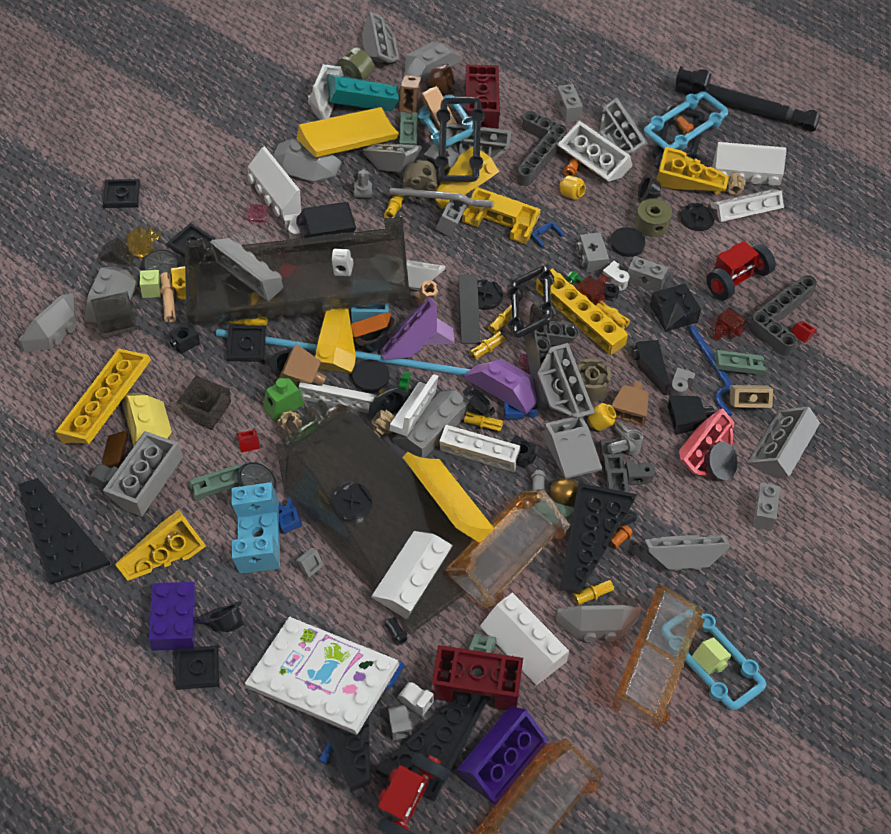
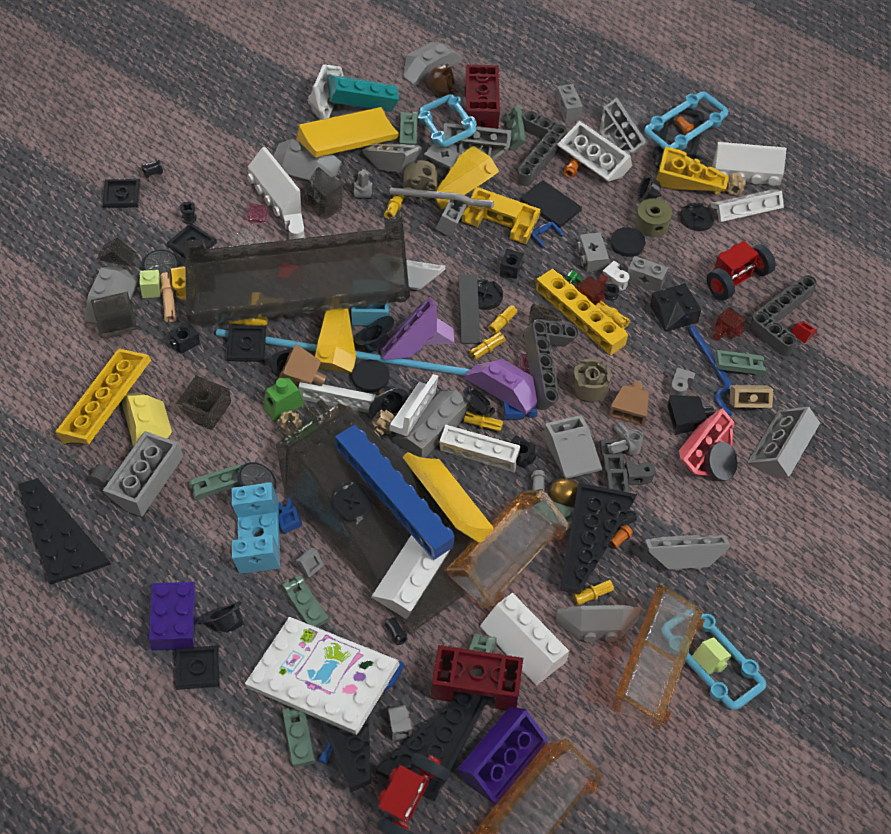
(51, 325): light grey wedge -> none
(115, 449): reddish brown slope -> none
(141, 241): clear yellow brick -> none
(152, 168): none -> black bush
(166, 543): yellow wedge -> none
(188, 212): none -> black bush
(247, 268): light grey slope -> none
(248, 440): red slope -> none
(298, 738): none -> sand green plate
(305, 602): none -> sand green plate
(323, 194): none -> clear smoke slope
(326, 220): black slope -> none
(343, 258): white leg -> none
(356, 66): olive piece -> none
(370, 324): orange slope -> none
(379, 40): light grey wedge -> none
(395, 492): none -> blue brick
(405, 381): green arm -> none
(410, 88): medium nougat torso -> none
(416, 698): white leg -> none
(427, 290): light nougat piece -> none
(432, 100): light nougat beam -> none
(476, 160): black bar -> none
(511, 264): none -> black brick
(515, 123): none -> sand green plate
(547, 308): black bar -> none
(553, 204): none -> black tile
(564, 383): light grey wedge -> none
(572, 187): yellow head -> none
(602, 418): yellow head -> none
(651, 363): black slope -> none
(700, 80): black piece -> none
(766, 506): light grey brick -> none

